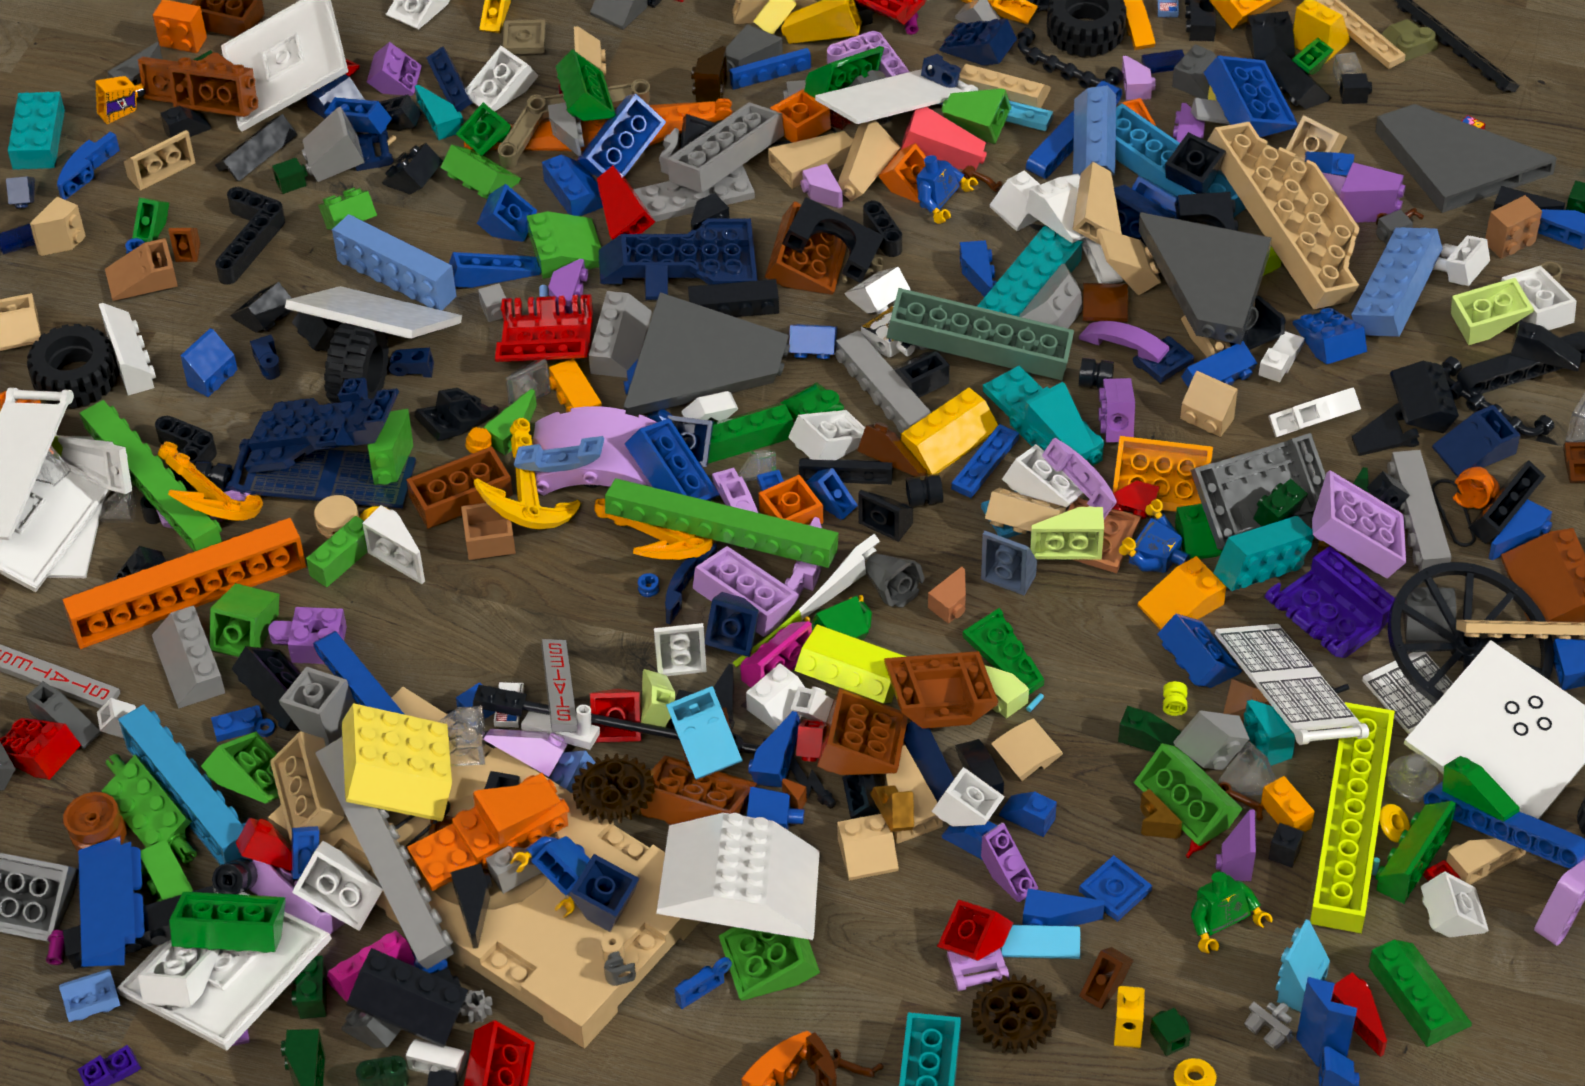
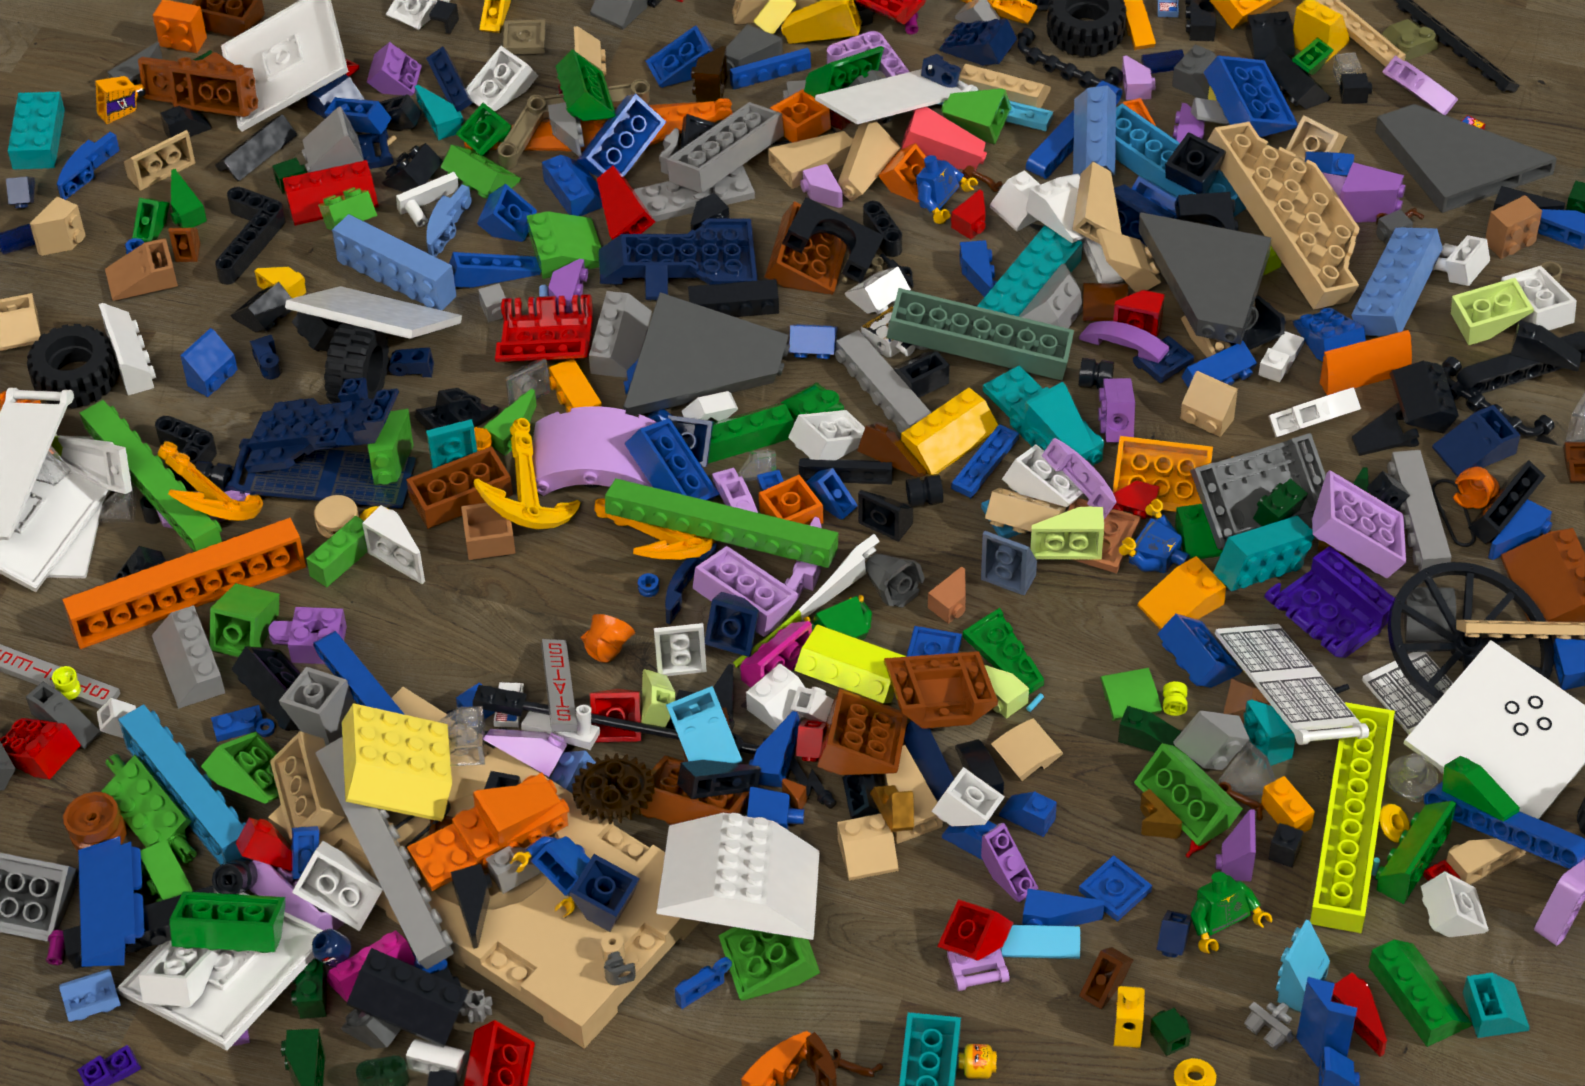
(66, 682): none -> neon yellow wheel
(185, 205): none -> green slope
(291, 281): none -> yellow slope
(309, 189): none -> red slope
(331, 947): none -> dark blue head
(415, 198): none -> white piece
(443, 219): none -> medium blue slope
(446, 13): none -> black panel
(451, 442): none -> teal plate
(559, 459): medium blue slope -> none
(606, 637): none -> orange helmet
(675, 61): none -> blue slope
(716, 778): none -> black slope
(904, 269): none -> black hand
(933, 641): none -> blue plate
(970, 216): none -> red slope
(978, 1061): none -> yellow head
(1014, 1014): dark brown gear -> none
(1130, 689): none -> bright green slope
(1141, 310): none -> red slope
(1174, 933): none -> dark blue slope
(1365, 362): none -> orange slope
(1420, 85): none -> lavender slope
(1494, 1005): none -> teal slope

